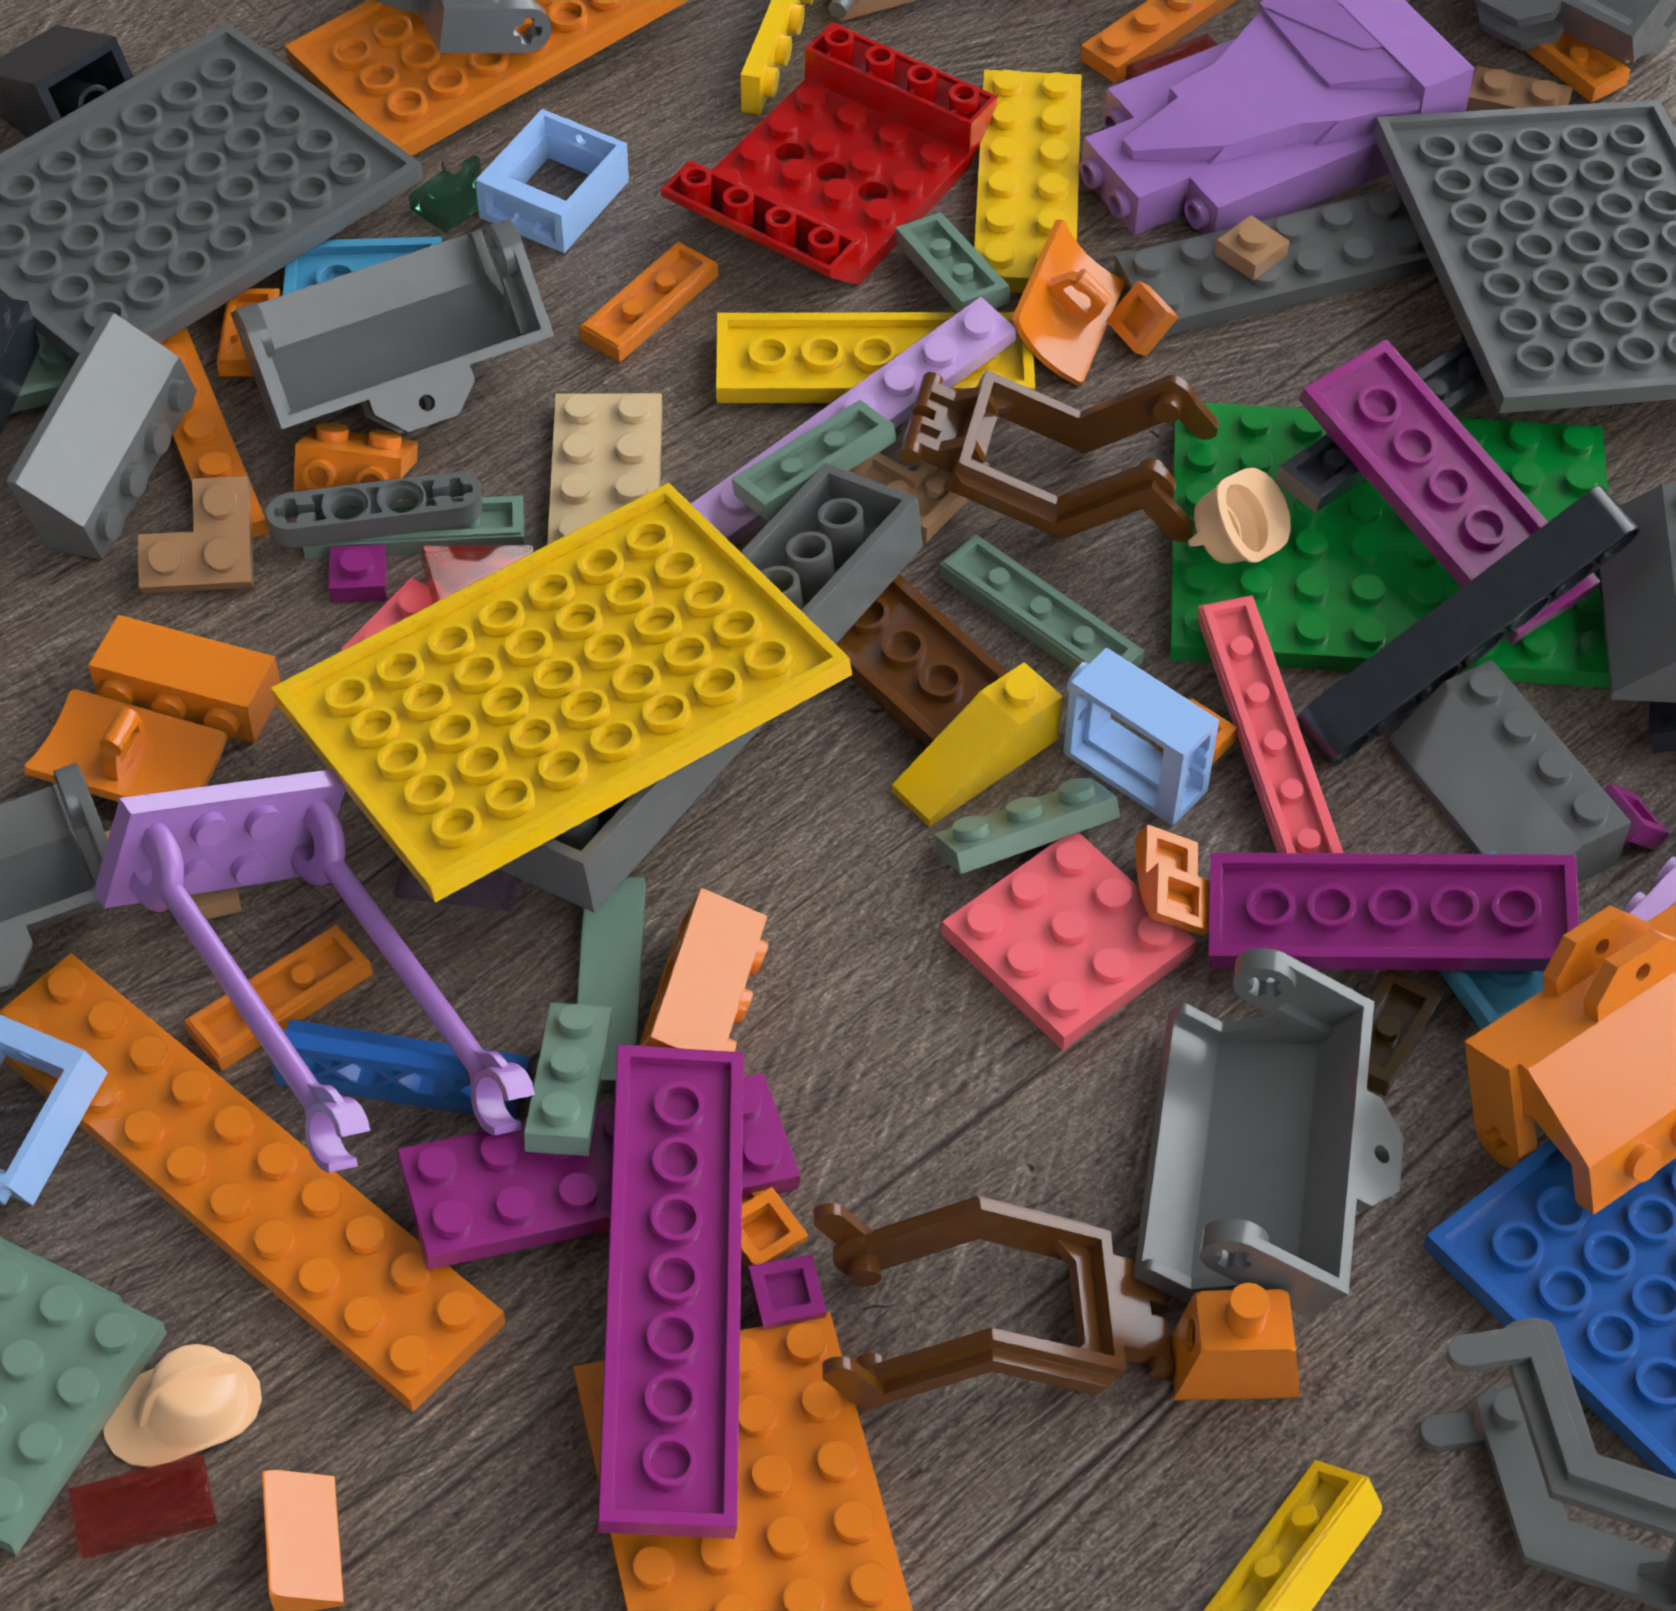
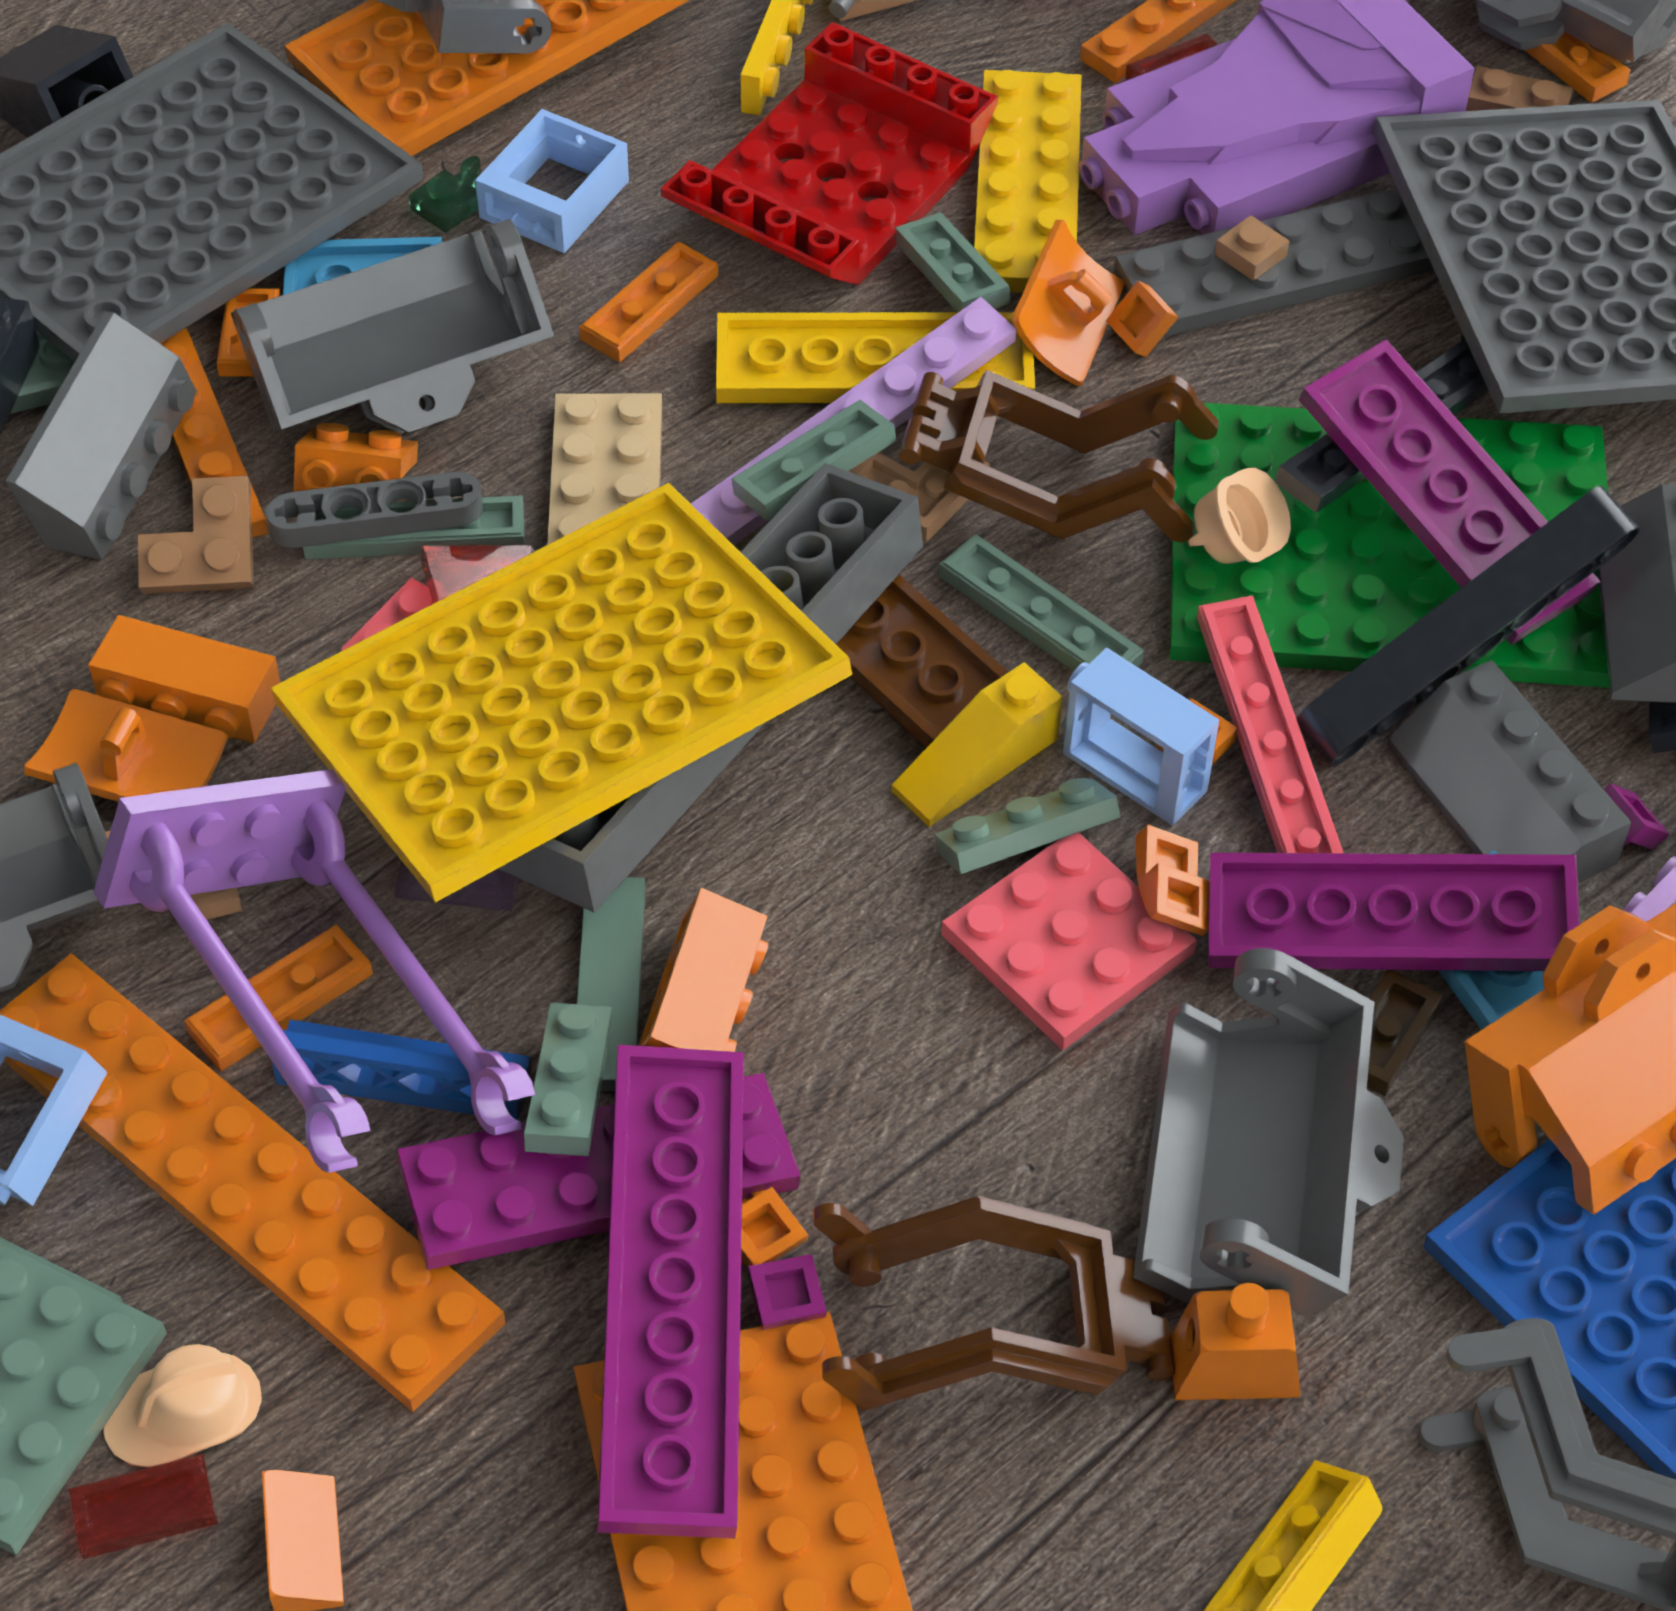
(358, 573): magenta plate -> none

